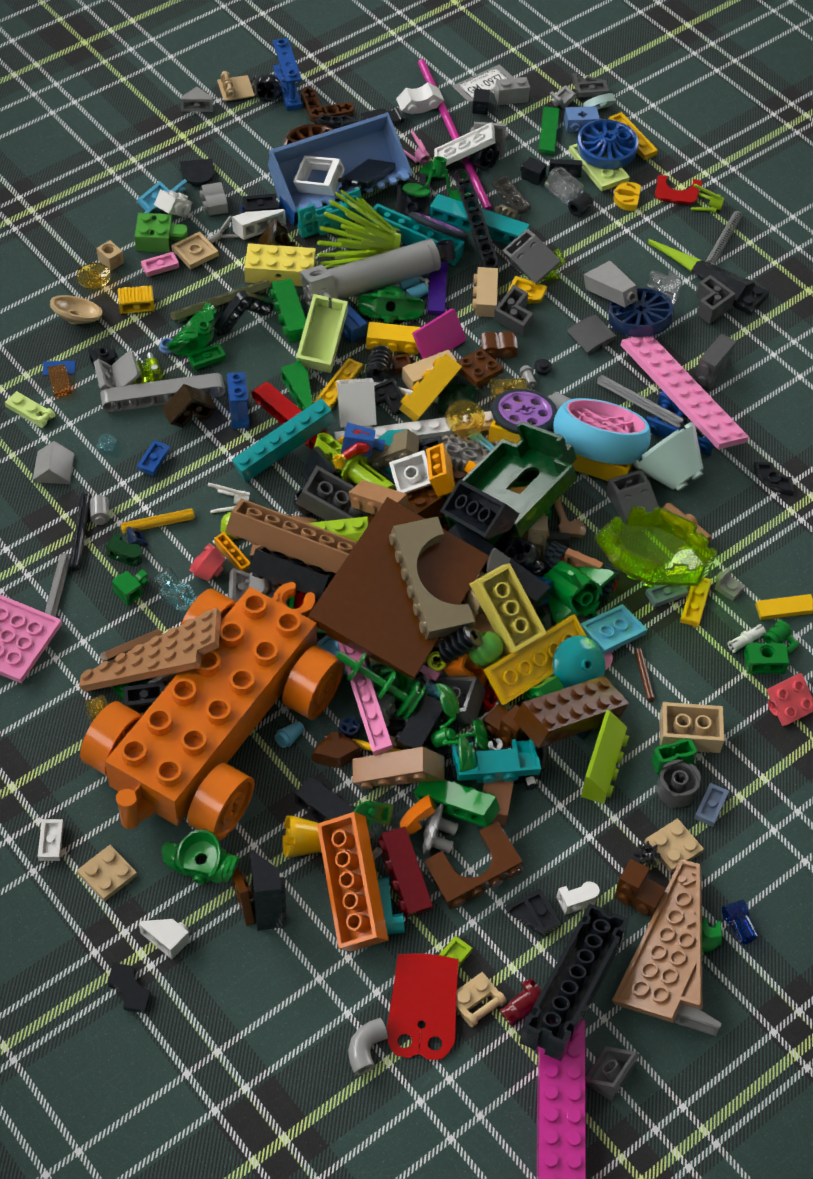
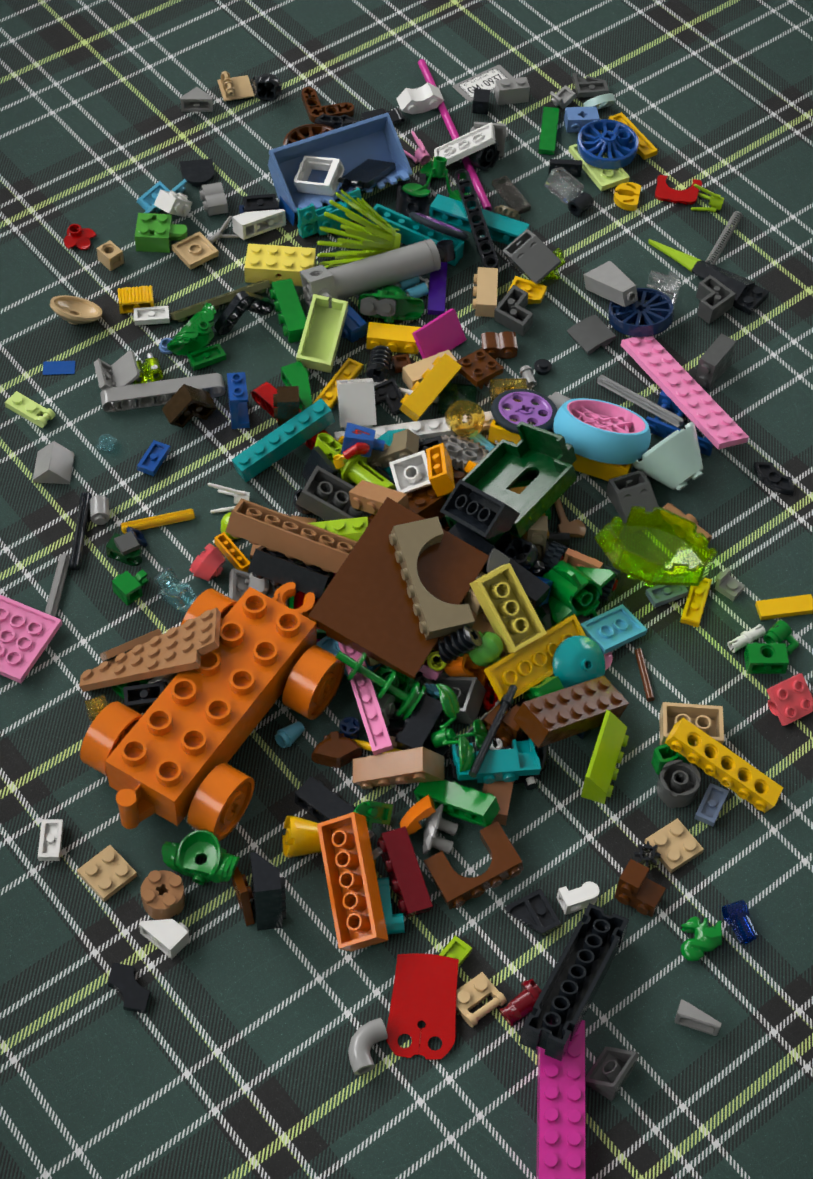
(59, 380): clear orange tile -> none
(78, 237): none -> red plate
(93, 275): clear yellow dish -> none
(103, 353): black brick -> none
(126, 543): none -> dark grey tile
(151, 315): none -> white plate
(160, 264): bright pink plate -> none
(162, 894): none -> medium nougat brick
(276, 234): dark brown slope -> none
(286, 402): none -> dark brown brick
(287, 73): blue fence -> none
(383, 307): none -> dark grey brick
(506, 703): none -> black bar
(533, 171): black brick -> none
(669, 957): medium nougat wing -> none
(719, 756): none -> yellow brick

